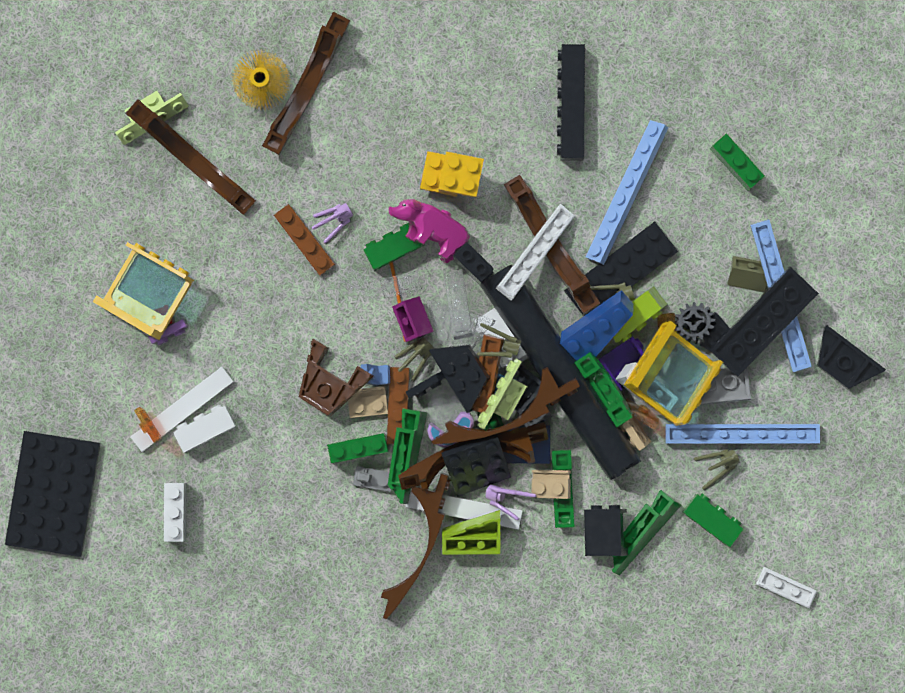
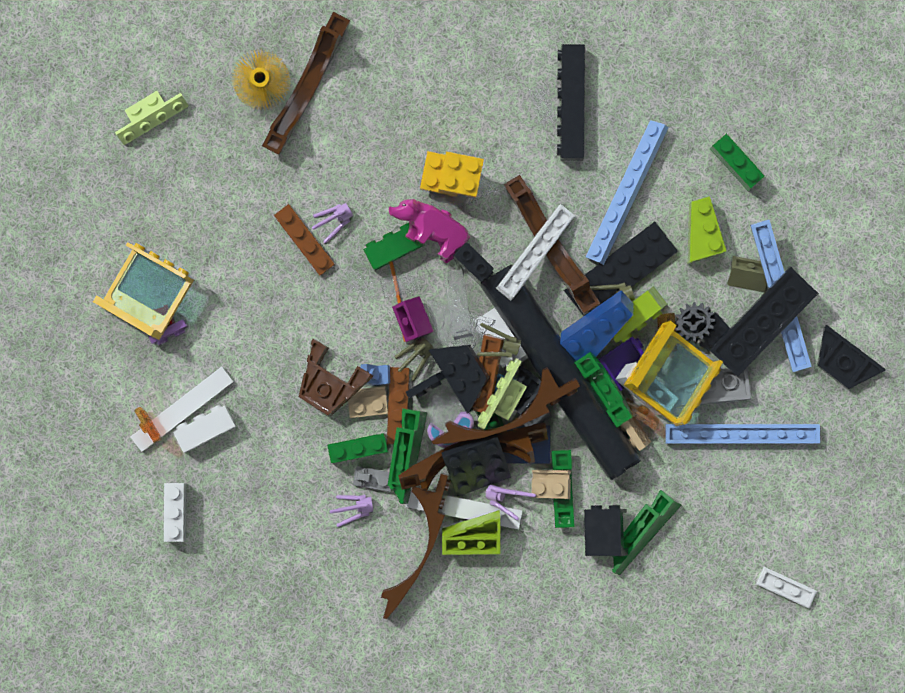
(52, 493): black plate -> none
(190, 156): reddish brown slope -> none
(364, 506): none -> lavender plant
(704, 232): none -> lime wedge
(713, 519): green brick -> none
(728, 459): olive plant -> none

